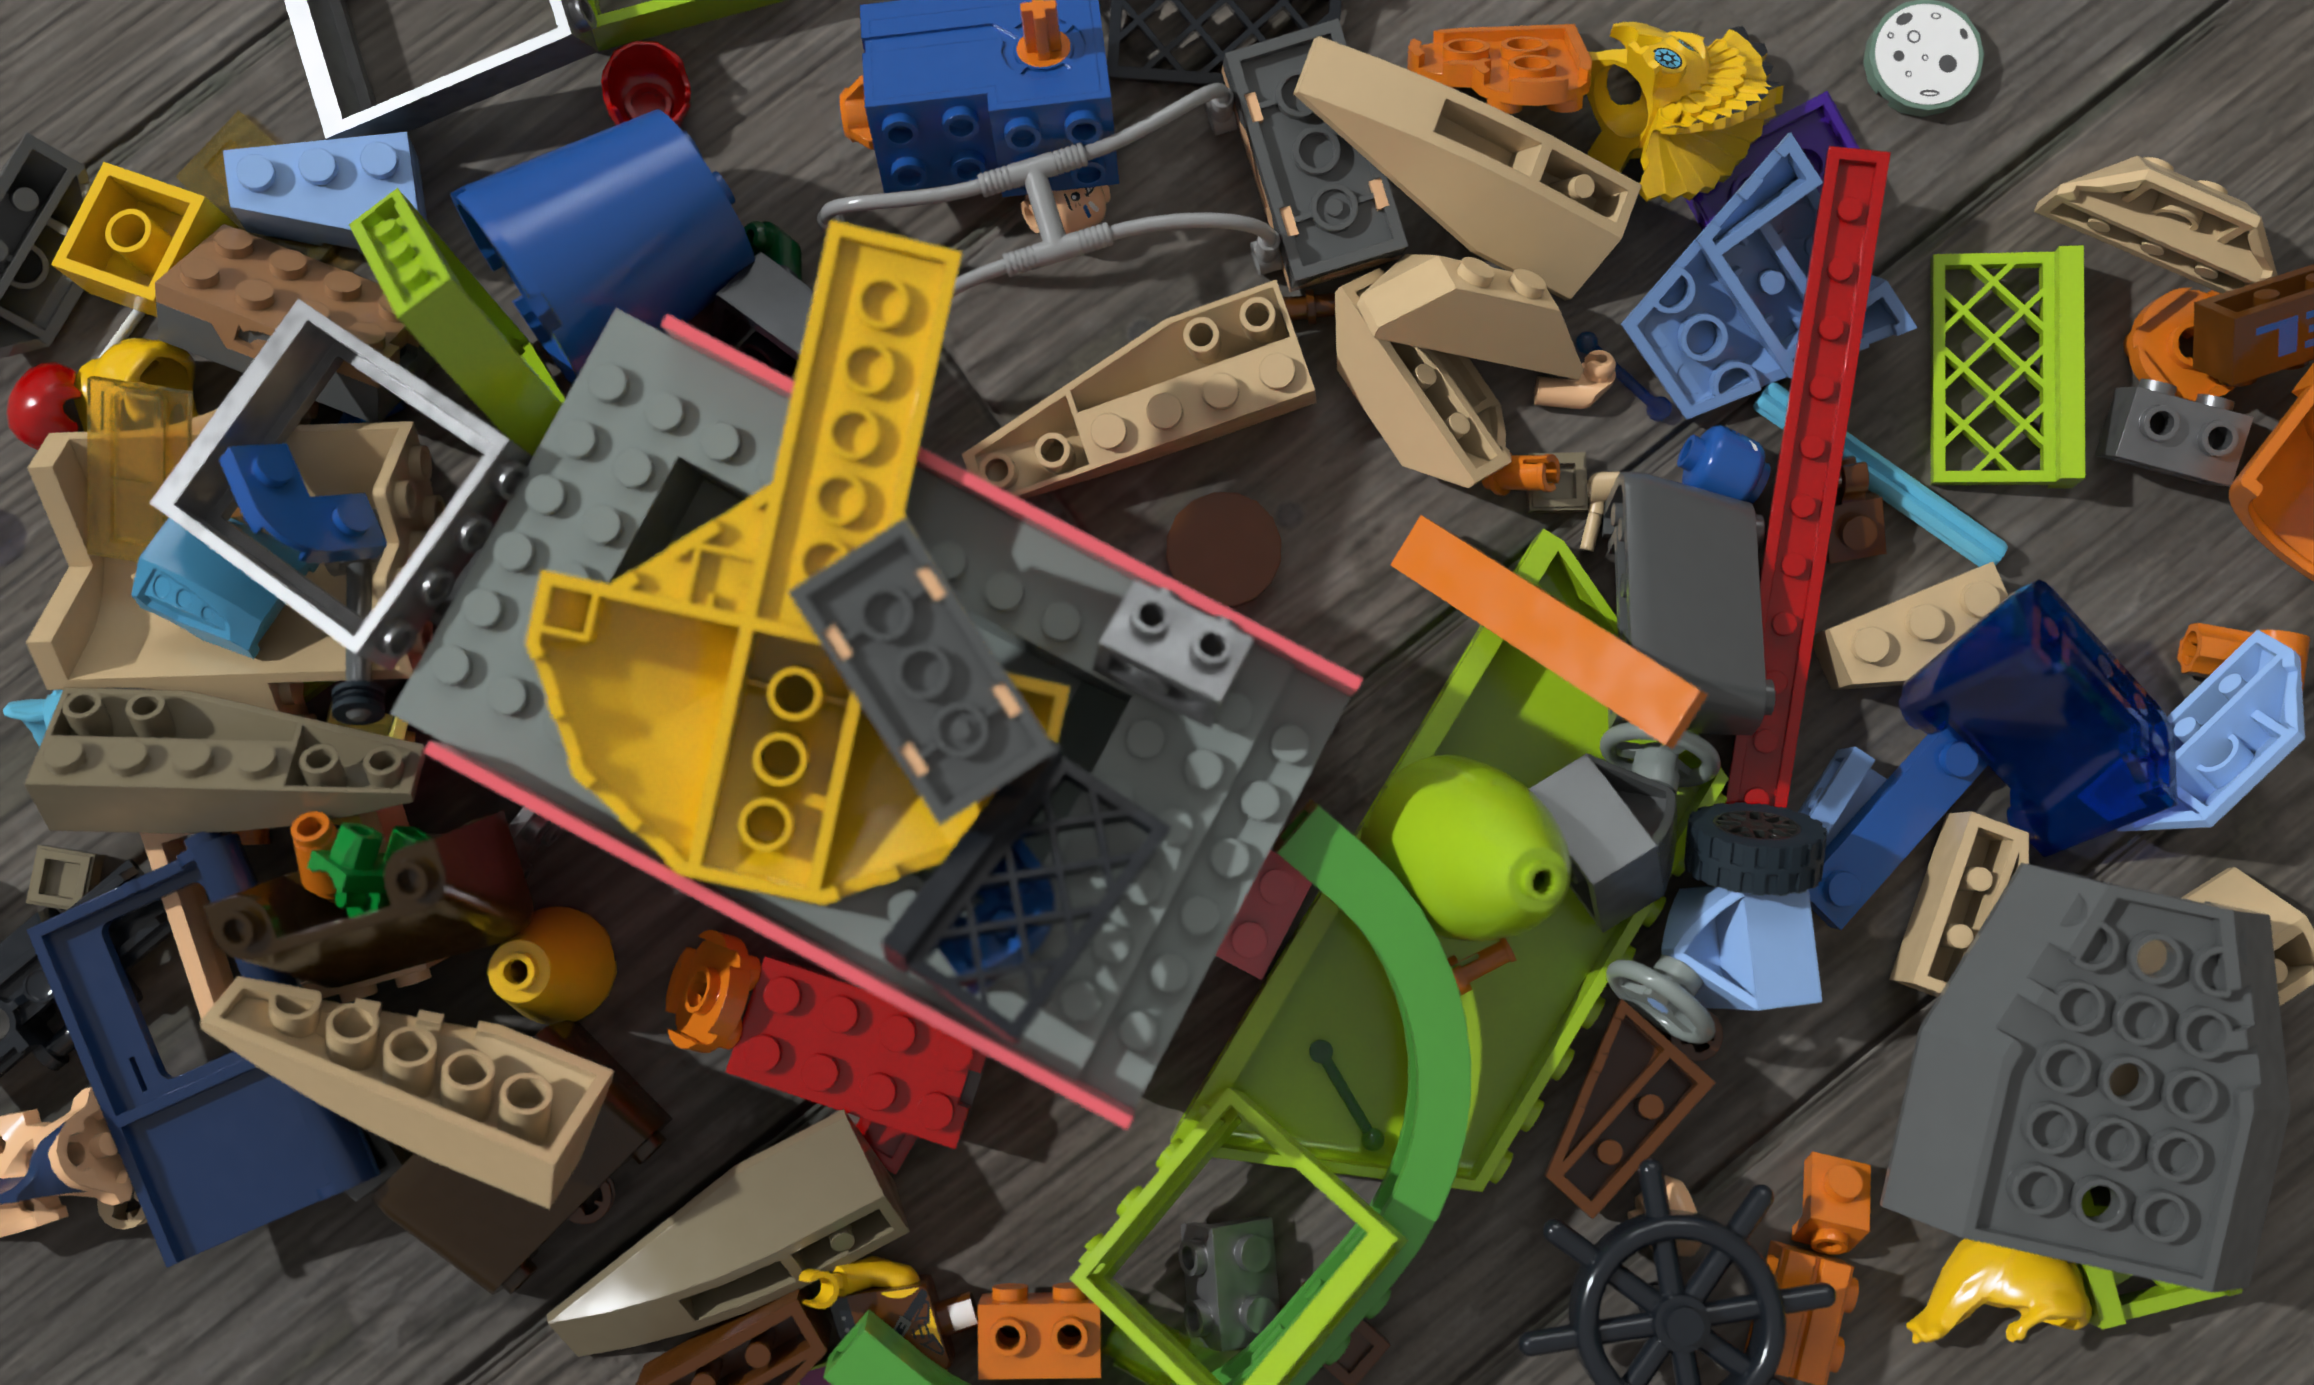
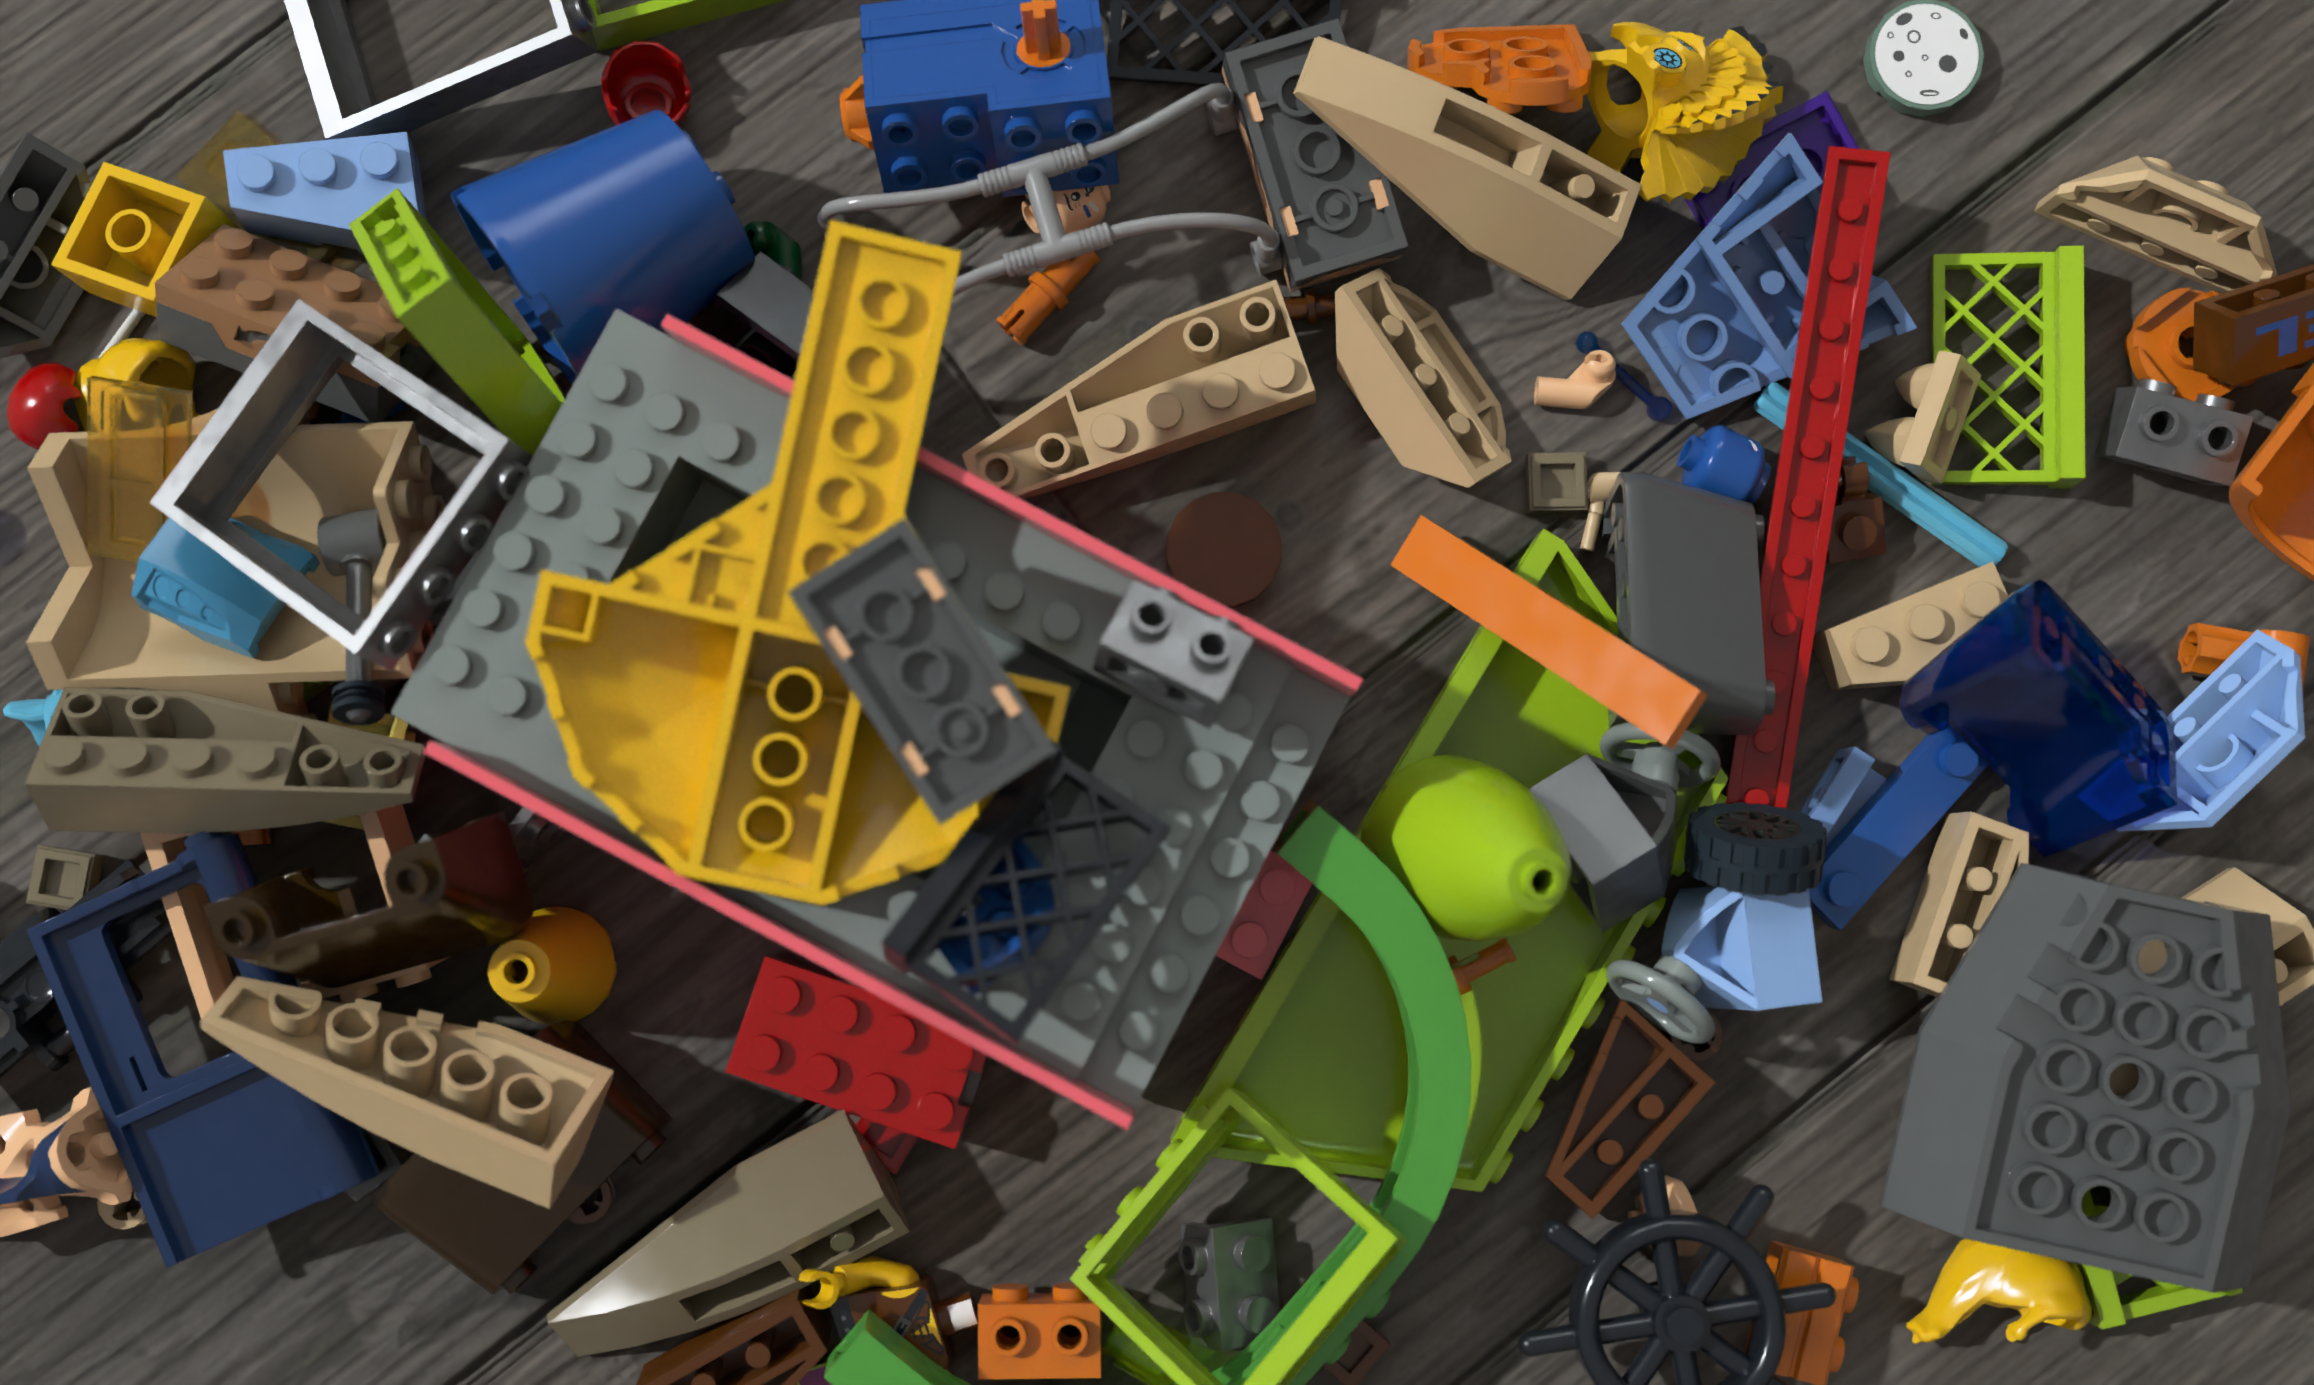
(276, 499): blue plate -> none
(311, 833): orange cone -> none
(360, 867): green hips -> none
(711, 992): orange plate -> none
(1044, 295): none -> orange pin
(1321, 1052): clear green hinge -> none
(1471, 313): tan wedge -> none
(1525, 473): orange pin -> none
(1834, 1204): orange bracket -> none
(1943, 397): none -> tan tile

